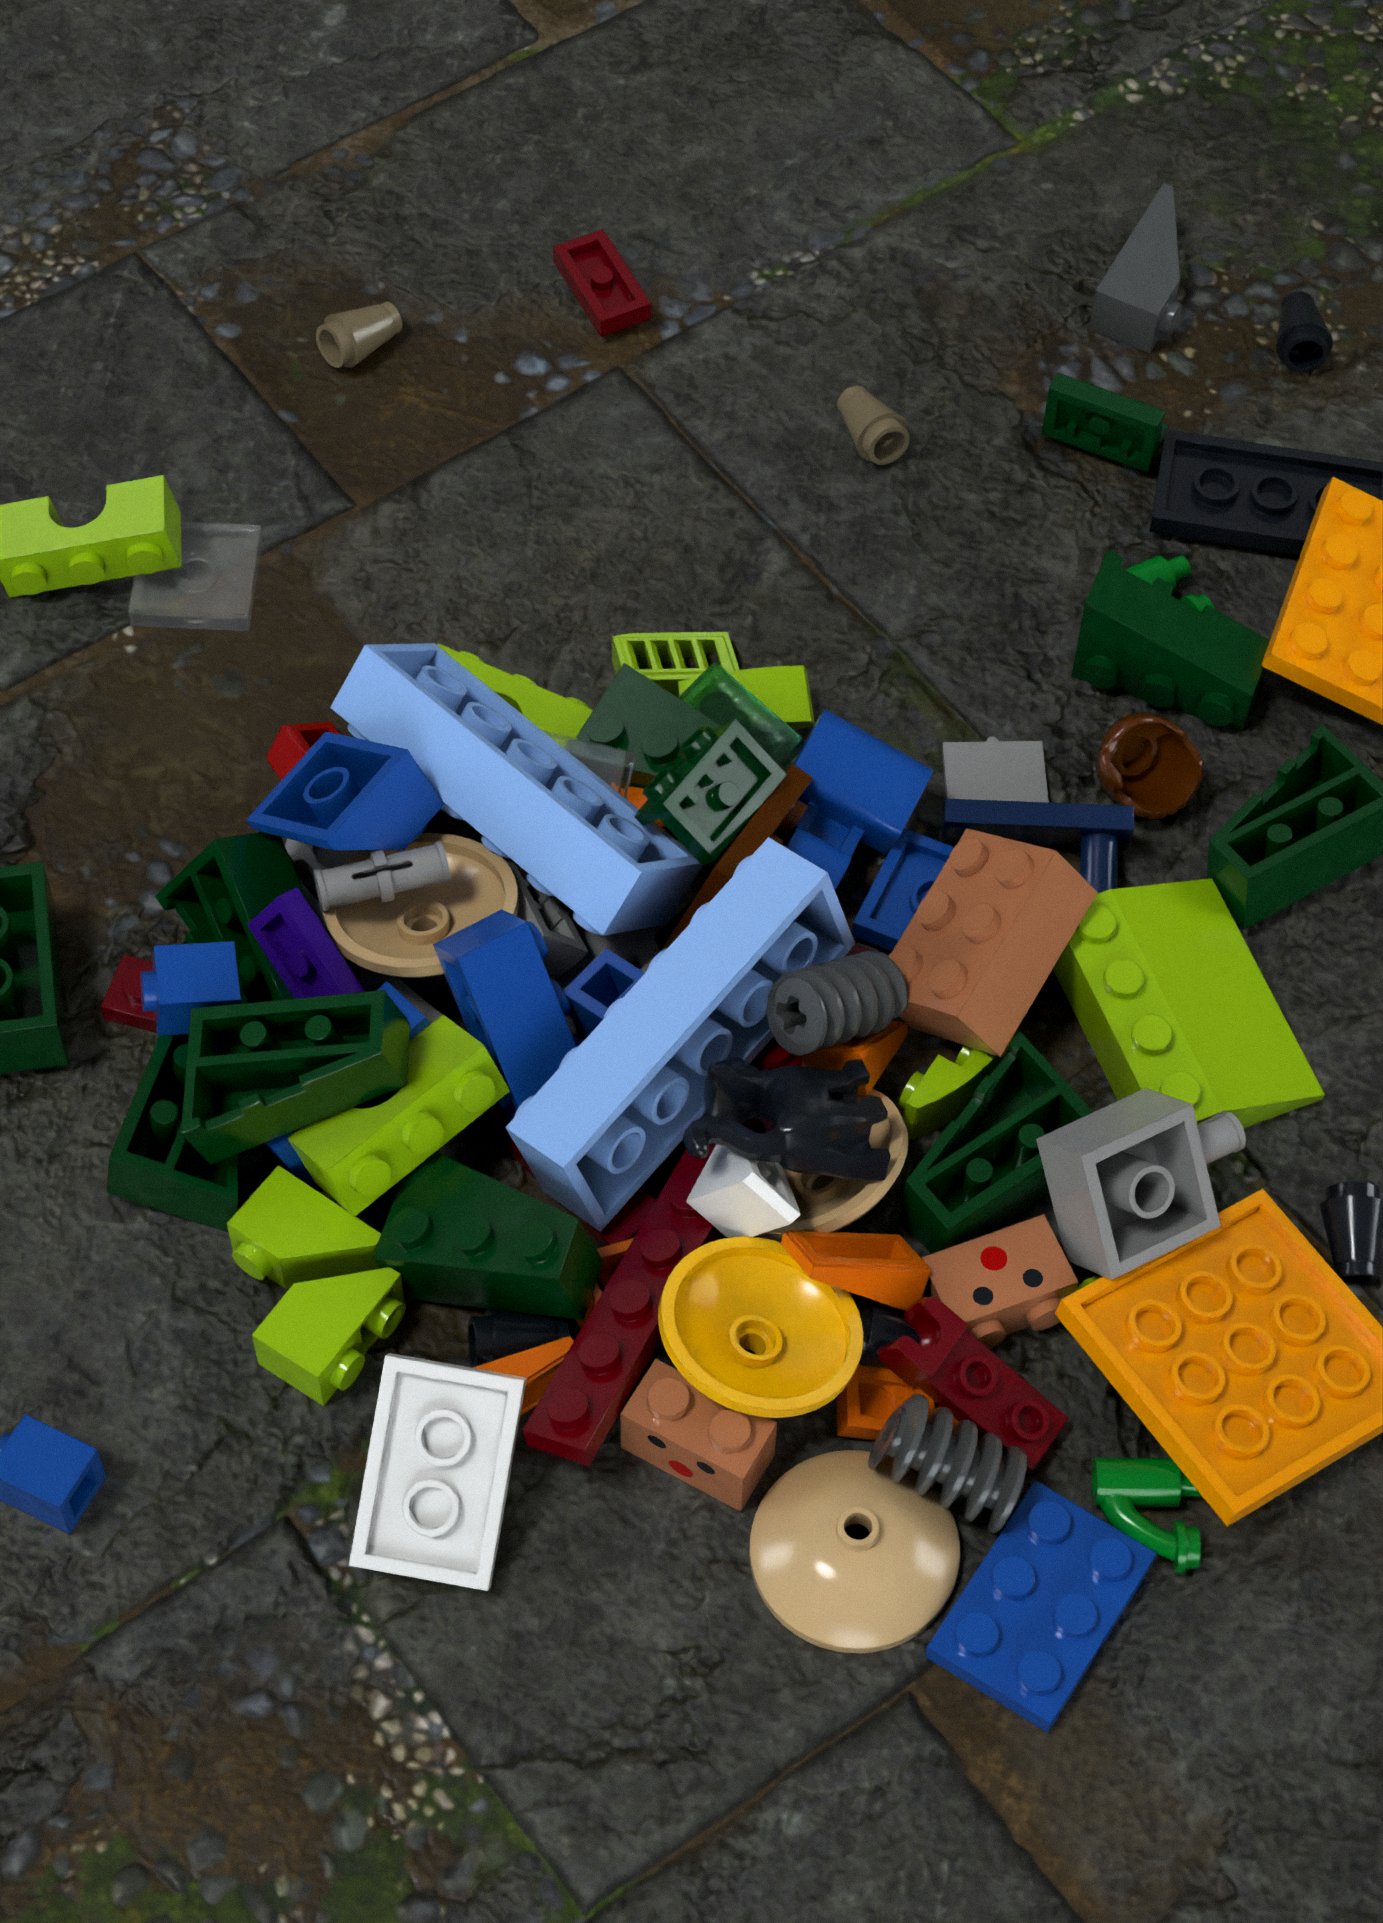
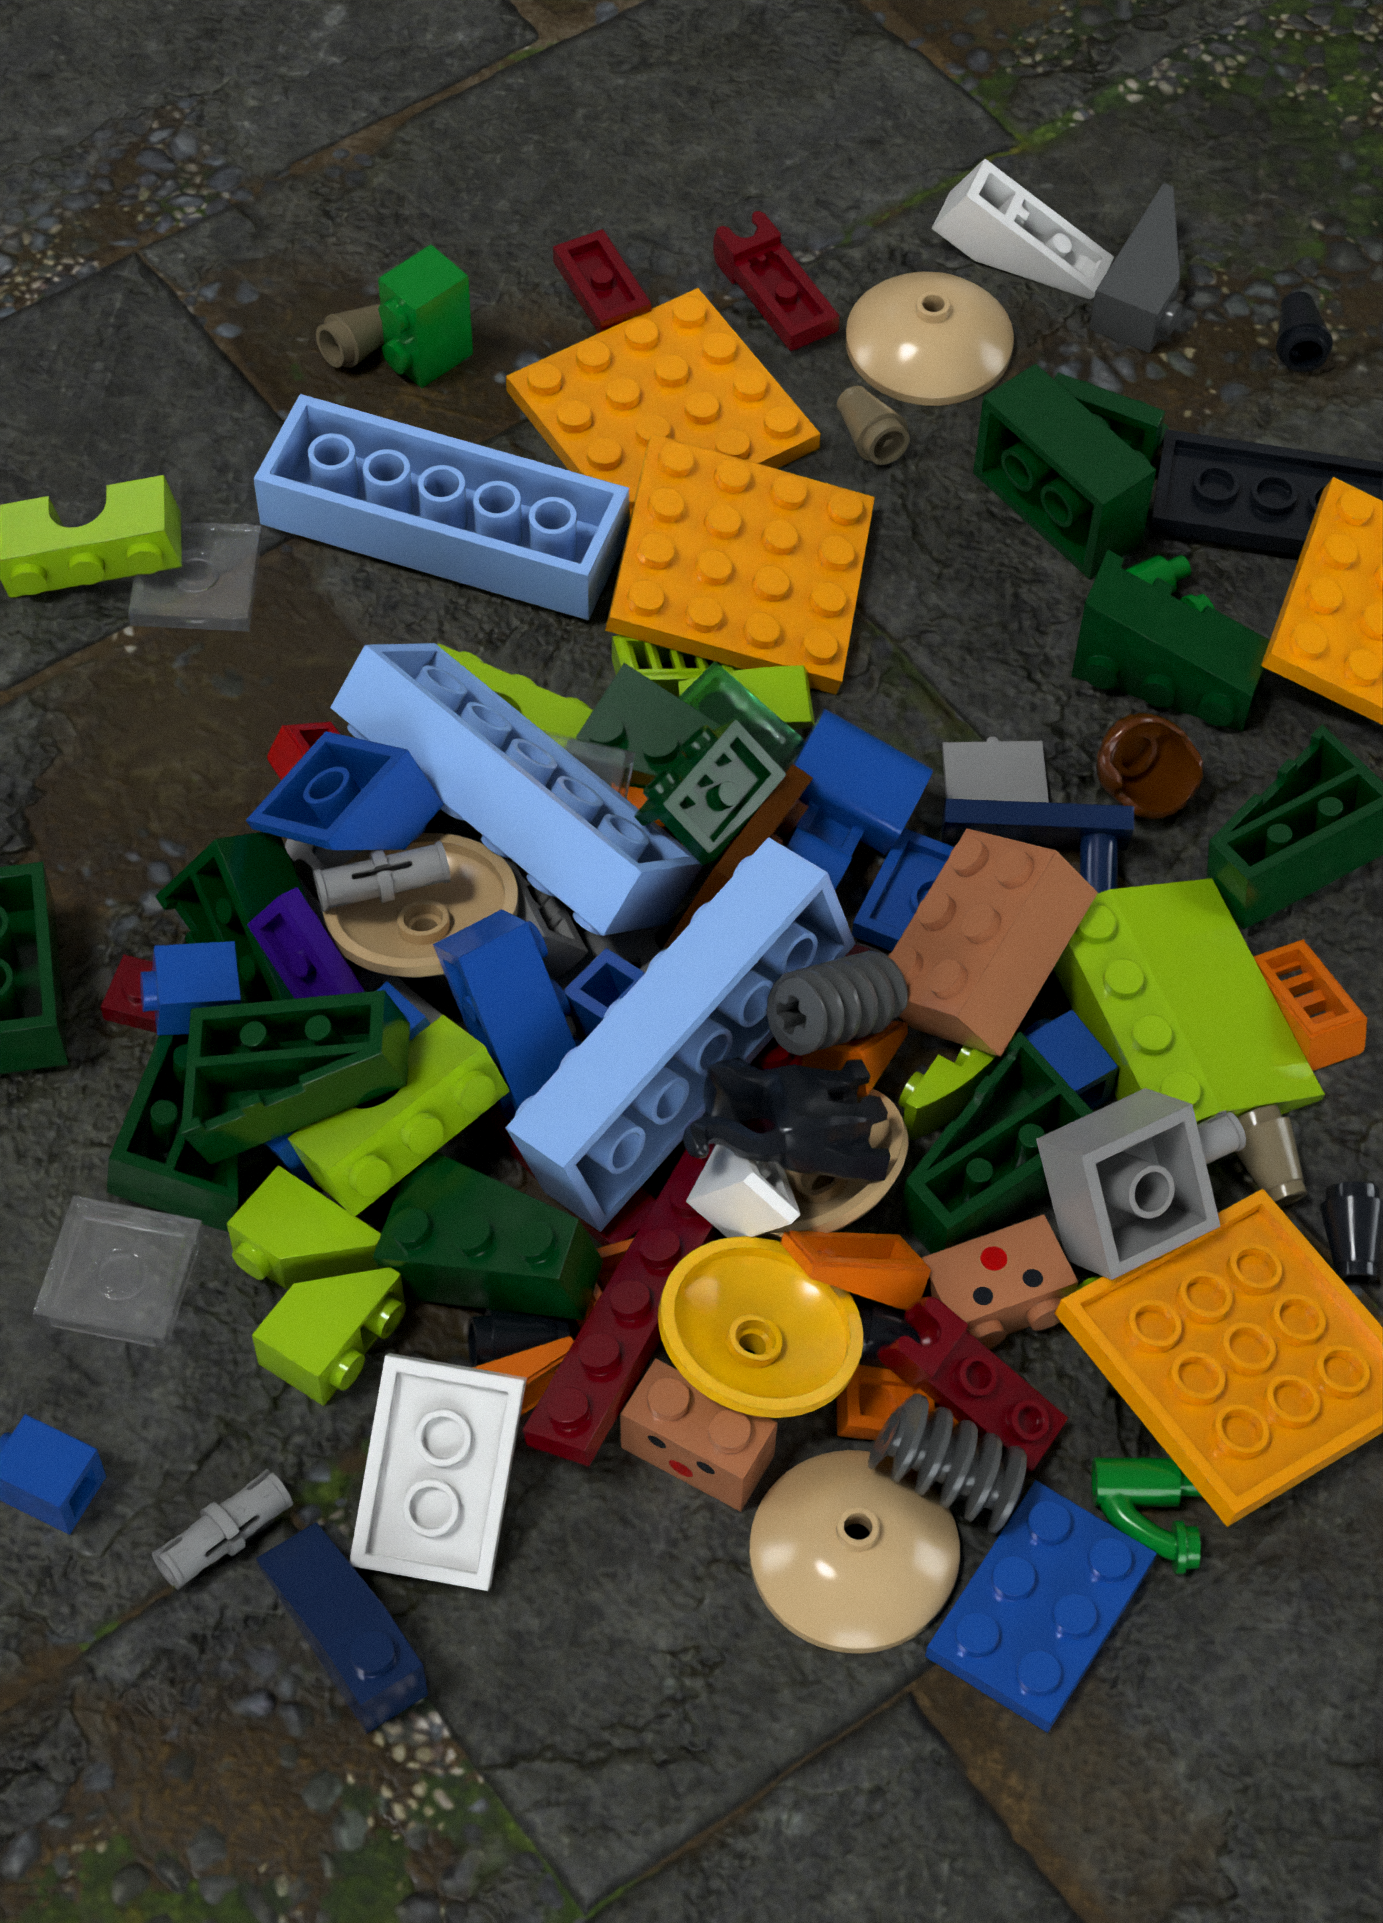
(119, 1272): none -> clear tile
(222, 1529): none -> light grey pin
(345, 1626): none -> dark blue slope
(425, 316): none -> green brick
(443, 506): none -> light blue brick
(663, 375): none -> light orange plate
(741, 562): none -> light orange plate
(775, 283): none -> dark red plate
(929, 338): none -> tan dish
(1018, 233): none -> white slope
(1063, 469): none -> dark green brick
(1075, 1056): none -> blue brick
(1272, 1154): none -> dark tan cone
(1325, 1037): none -> orange slope

